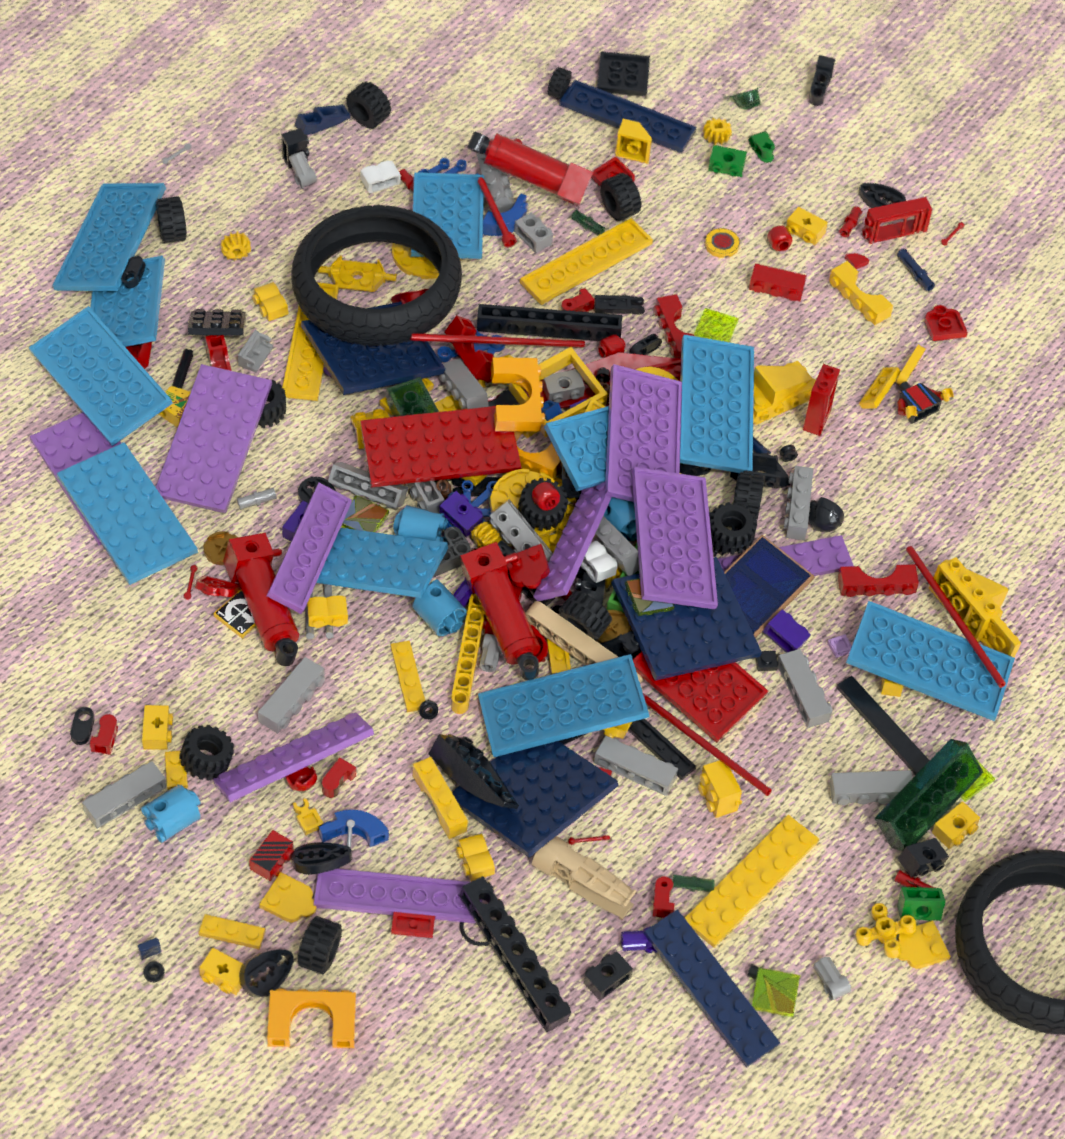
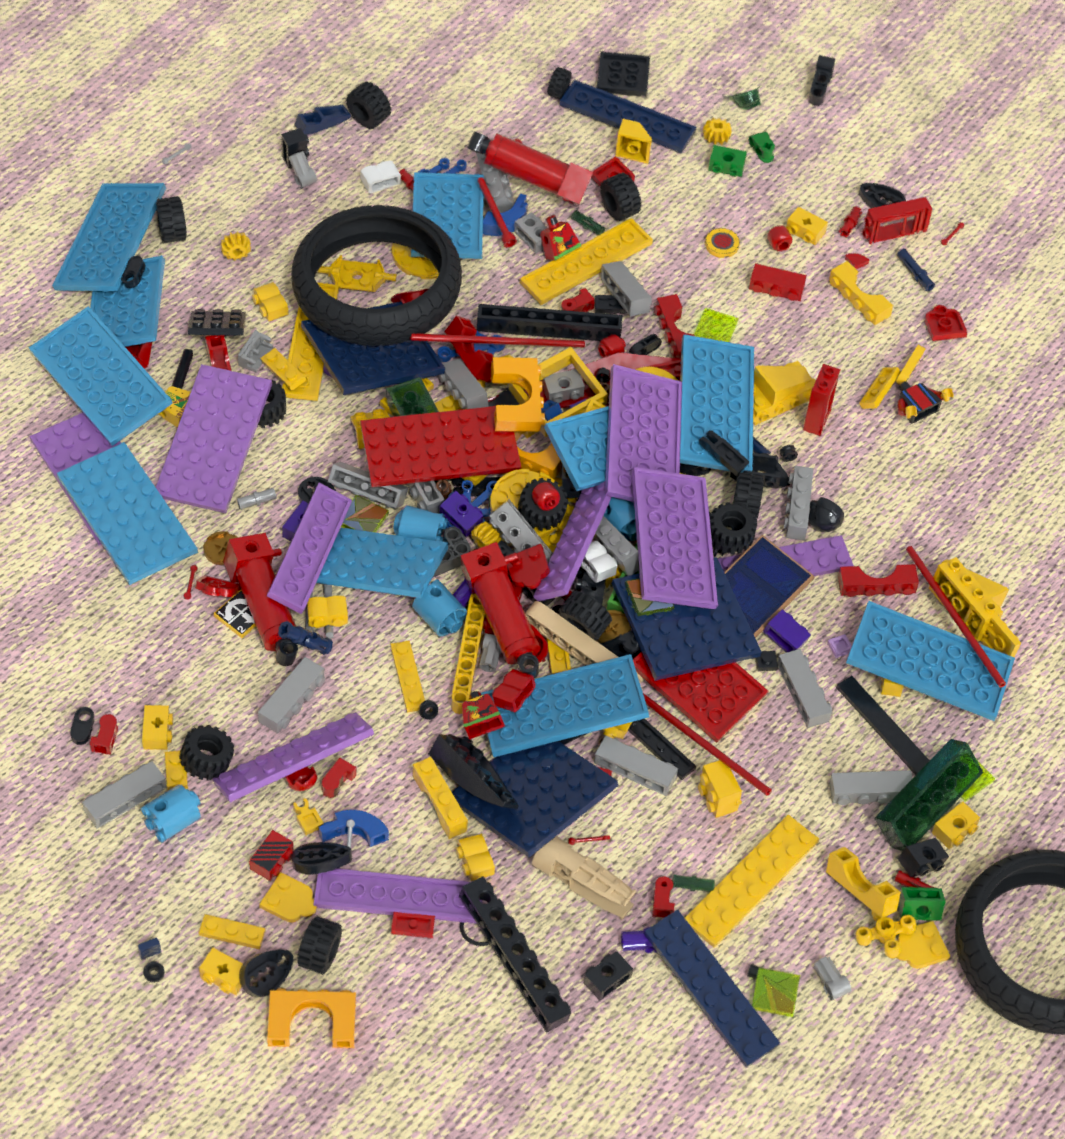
(283, 369): none -> yellow plate
(305, 638): none -> dark blue piece
(480, 715): none -> red torso
(513, 690): none -> red brick
(558, 239): none -> red torso
(626, 288): none -> light grey brick
(724, 452): none -> black hinge
(846, 870): none -> yellow arch

